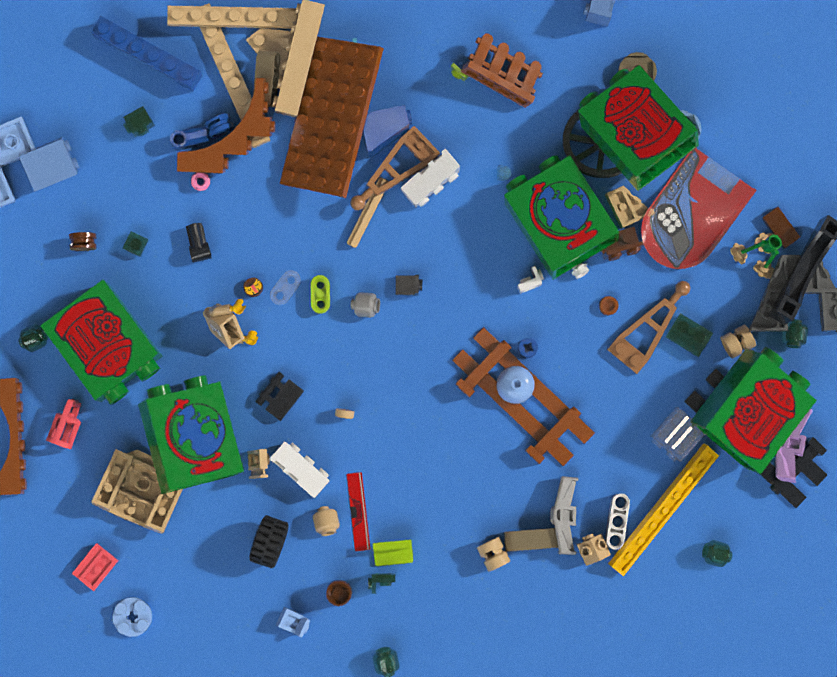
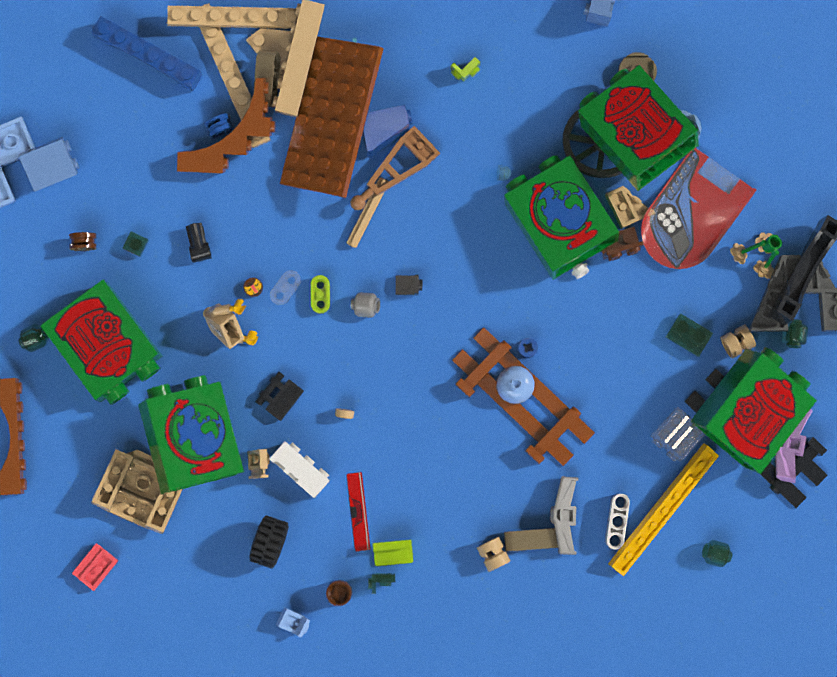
(59, 423): coral piece -> none
(124, 624): light blue plate -> none
(138, 122): clear green brick -> none
(191, 137): blue piece -> none
(199, 175): bright pink plate -> none
(326, 521): tan head -> none
(386, 661): head -> none
(431, 179): white wedge -> none
(495, 78): dark orange fence -> none
(528, 283): white bracket -> none
(593, 549): tan brick -> none
(608, 305): dark orange tile -> none
(628, 353): medium nougat plate -> none
(781, 226): reddish brown tile -> none

